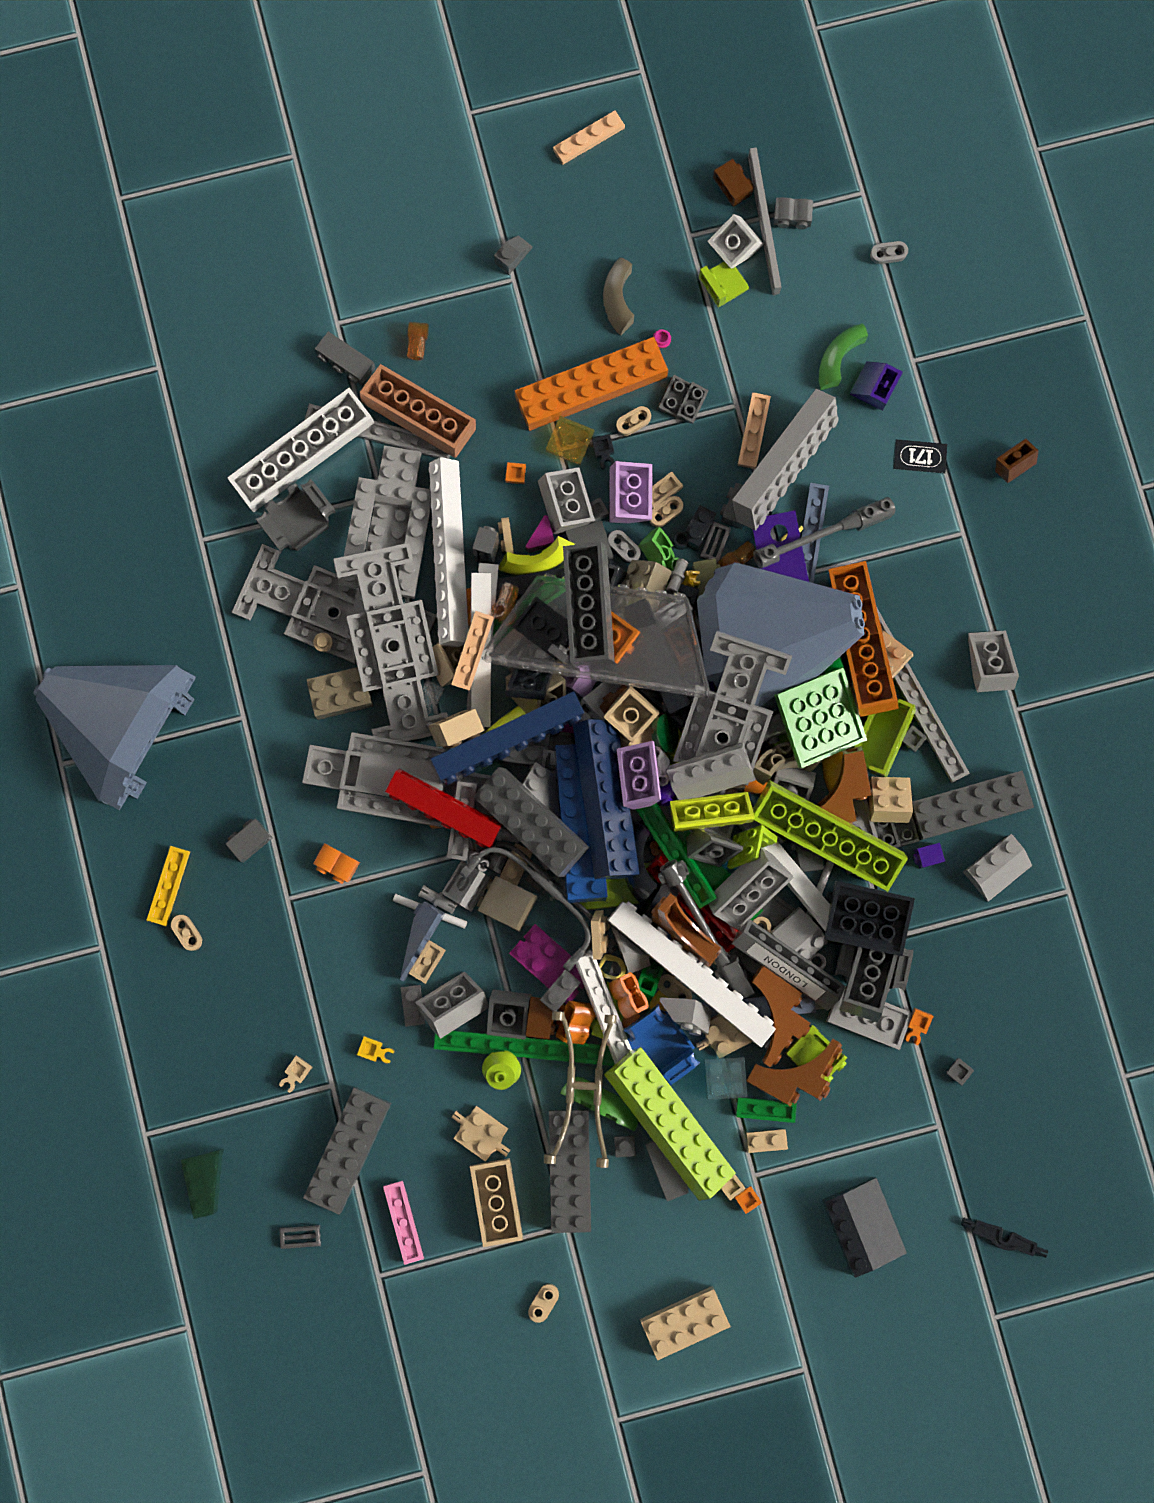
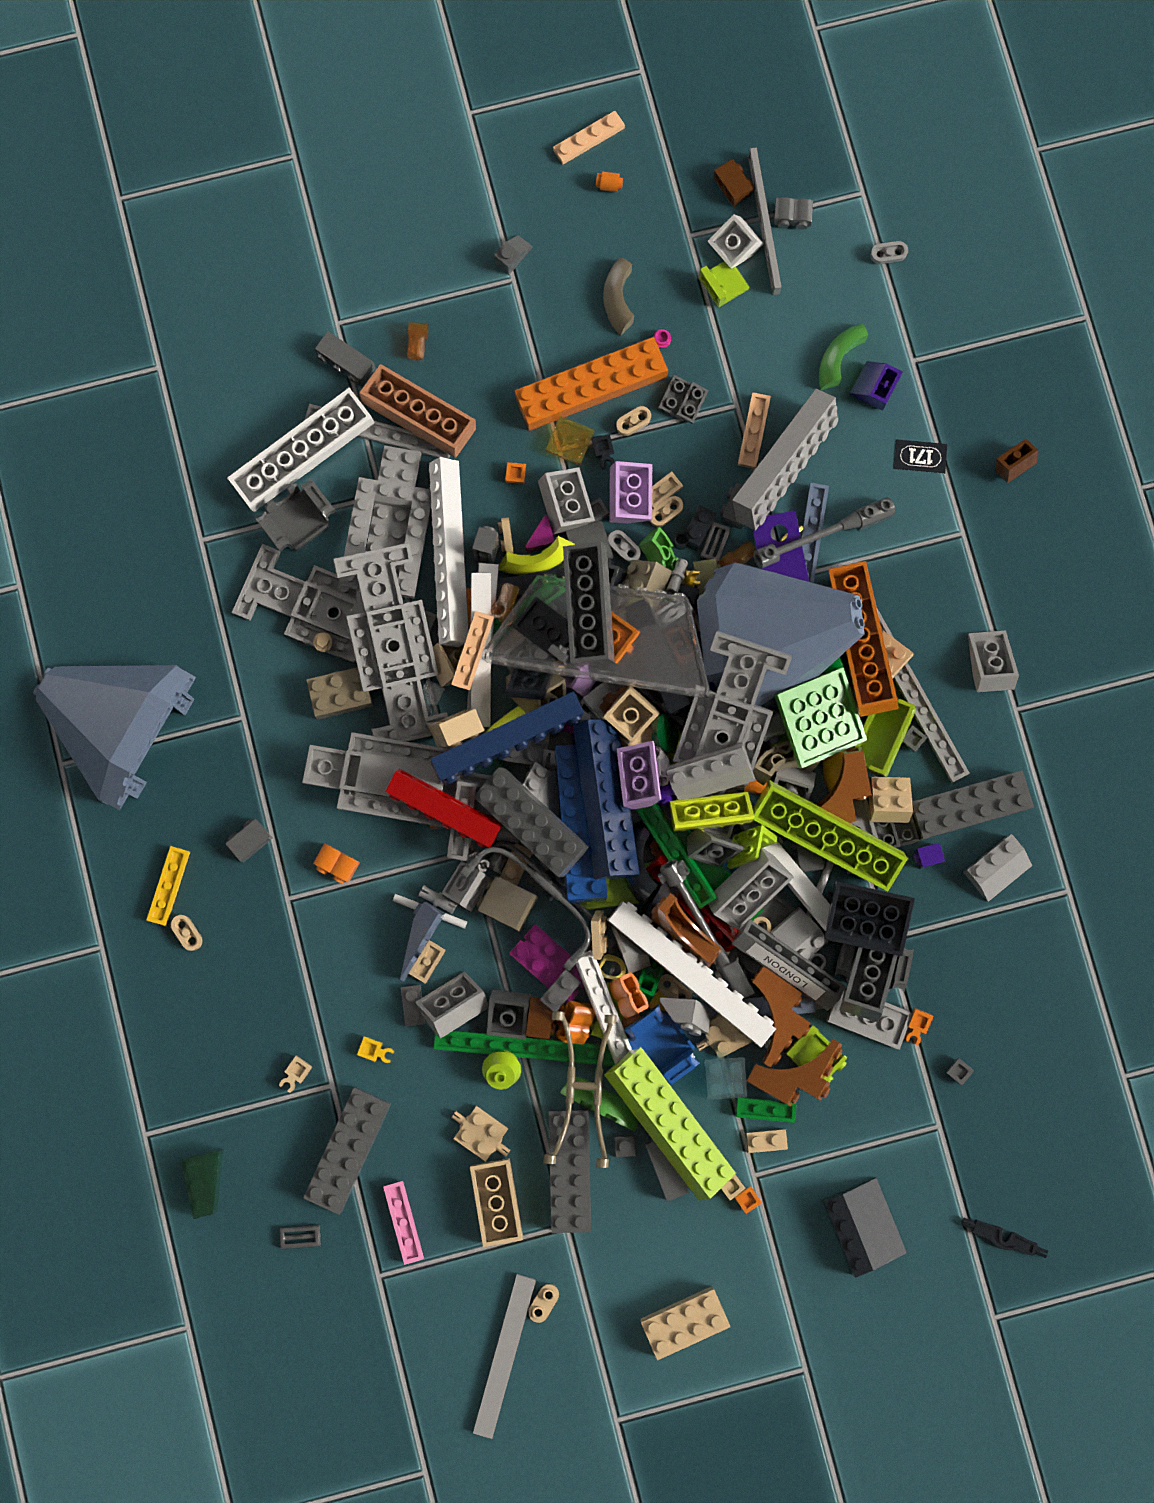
(504, 1356): none -> light grey tile
(609, 181): none -> orange brick

